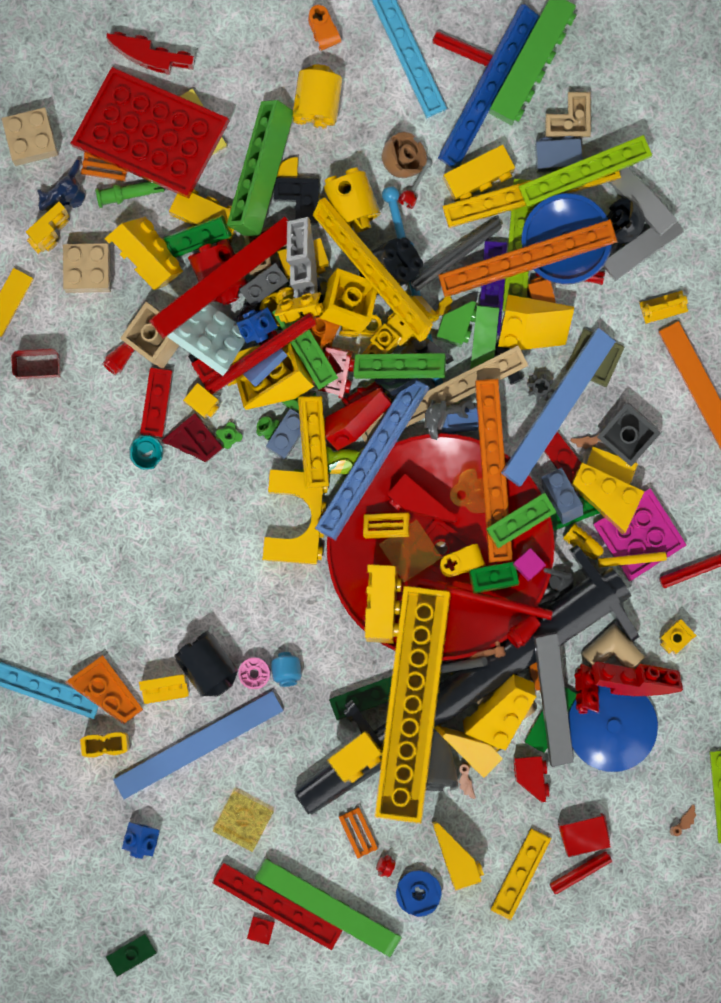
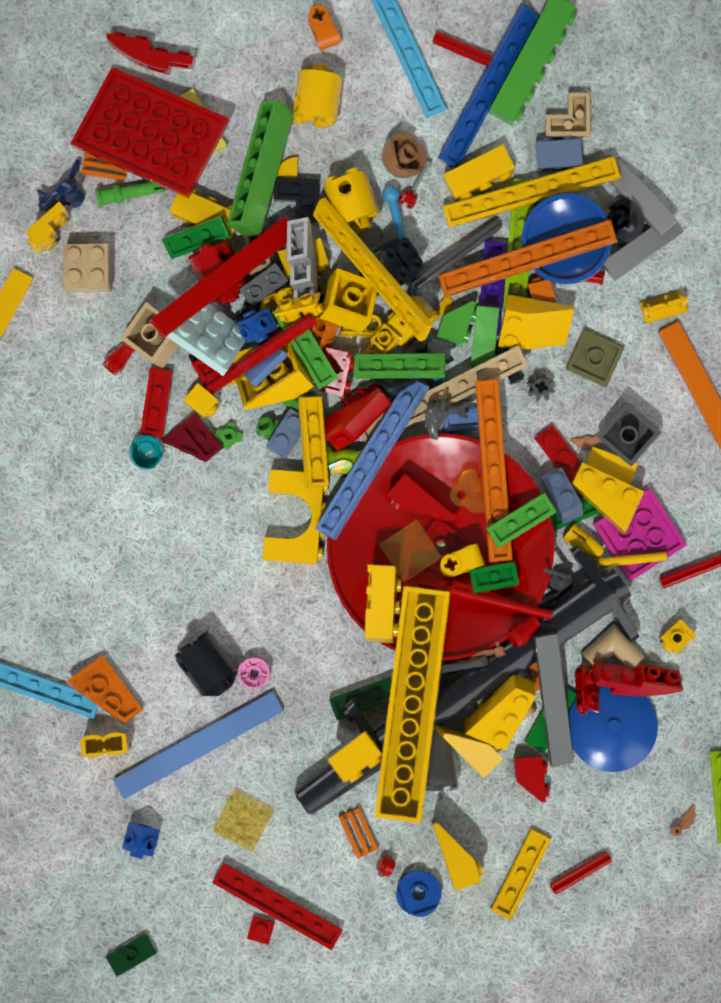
(29, 136): tan brick -> none
(40, 352): red piece -> none
(147, 251): yellow wedge -> none
(164, 689): yellow bracket -> none
(286, 669): dark azure head -> none
(328, 908): bright green beam -> none
(386, 533): yellow tile -> none
(465, 781): nougat piece -> none
(529, 564): dark pink tile -> none
(558, 407): medium blue tile -> none
(585, 171): lime plate -> none
(585, 836): red piece -> none

